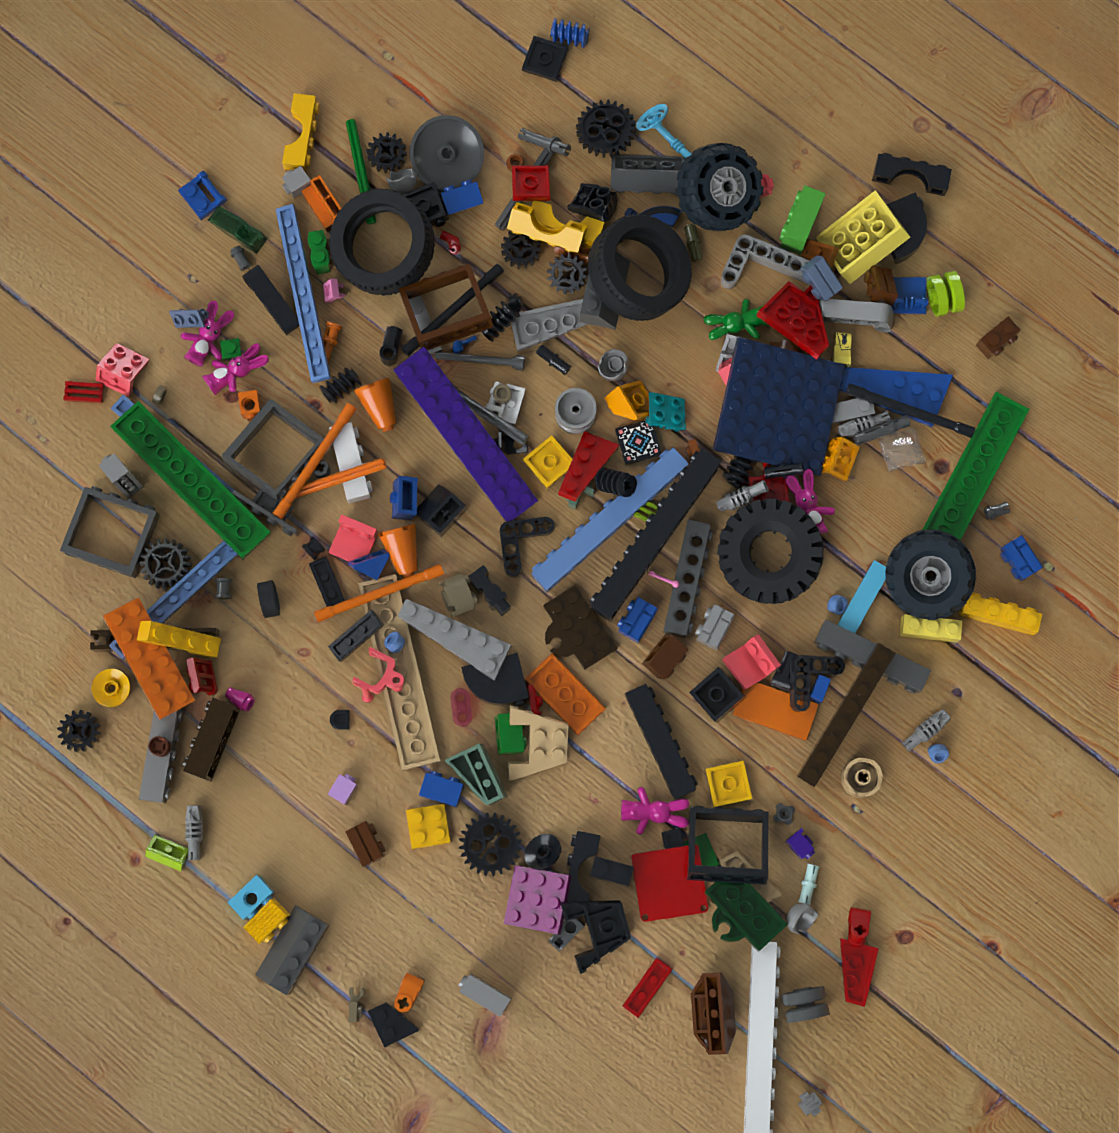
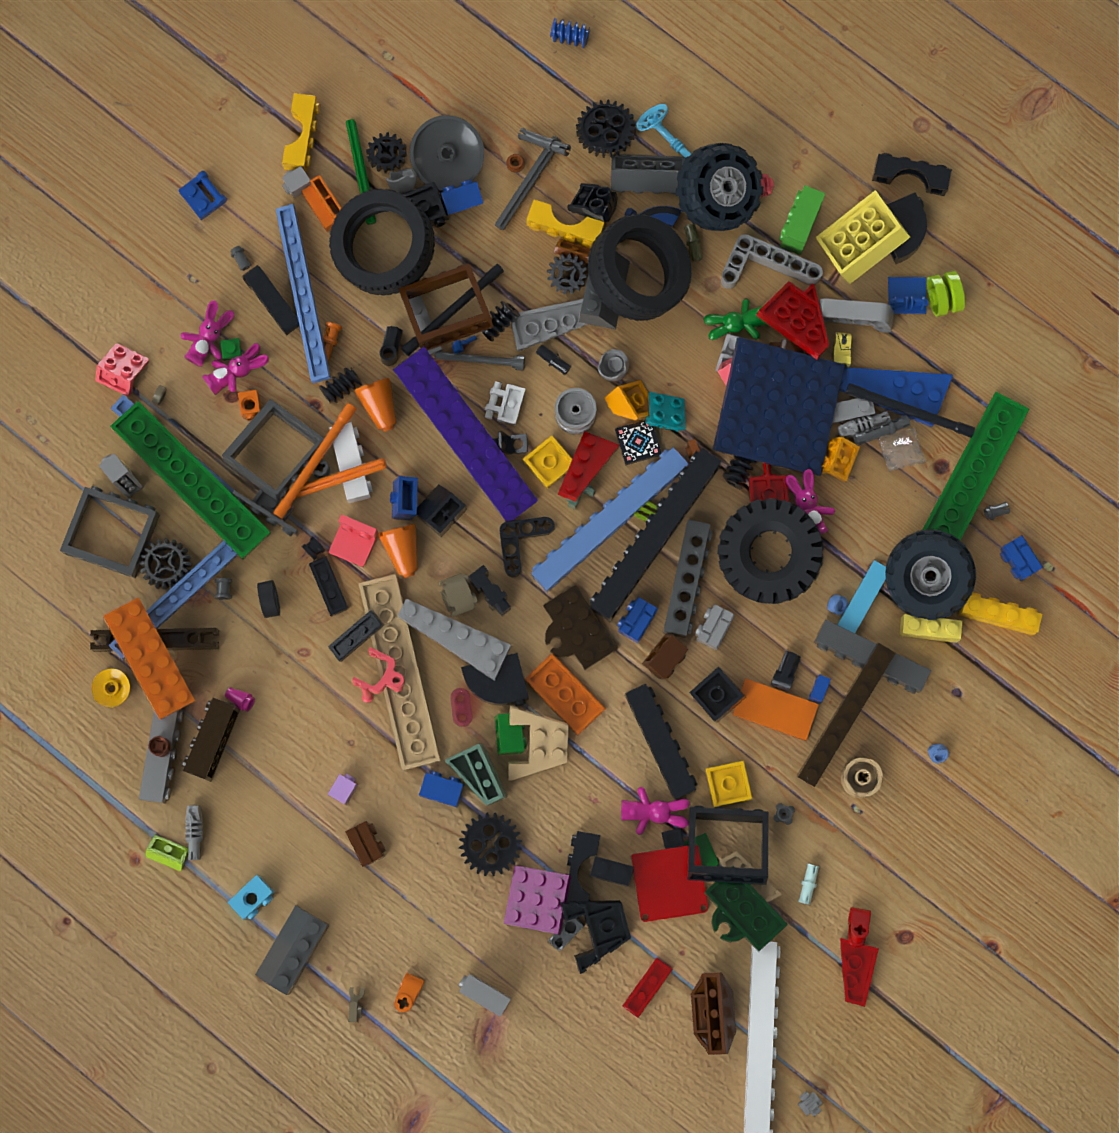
(67, 390): red tile -> none
(85, 727): black gear -> none
(178, 638): yellow arch -> none
(188, 318): sand blue hinge -> none
(198, 670): red plate -> none
(237, 229): clear green slope -> none
(266, 921): yellow brick -> none
(319, 252): green brick -> none
(331, 290): bright pink tile -> none
(331, 611): orange piece -> none
(340, 719): black tile -> none
(371, 564): blue slope -> none
(391, 1024): black wing -> none
(394, 642): medium blue tile -> none
(428, 826): yellow plate -> none
(453, 242): red arm -> none
(493, 419): dark grey axle -> none
(502, 394): dark tan tile -> none
(513, 247): black gear -> none
(516, 301): black plate -> none
(524, 221): yellow arch -> none
(530, 183): red plate -> none
(535, 701): red piece -> none
(538, 847): black dish -> none
(545, 58): black tile -> none
(615, 482): black piece -> none
(675, 584): bright pink hinge -> none
(741, 496): light grey hinge -> none
(751, 662): coral bracket -> none
(797, 469): black pin -> none
(800, 918): light grey hair -> none
(801, 844): dark purple brick -> none
(805, 1004): dark grey wheel -> none
(807, 669): black beam -> none
(814, 248): dark orange plate -> none
(821, 278): sand blue brick -> none
(881, 285): reddish brown brick -> none
(927, 729): light grey hinge -> none
(998, 337): reddish brown brick -> none

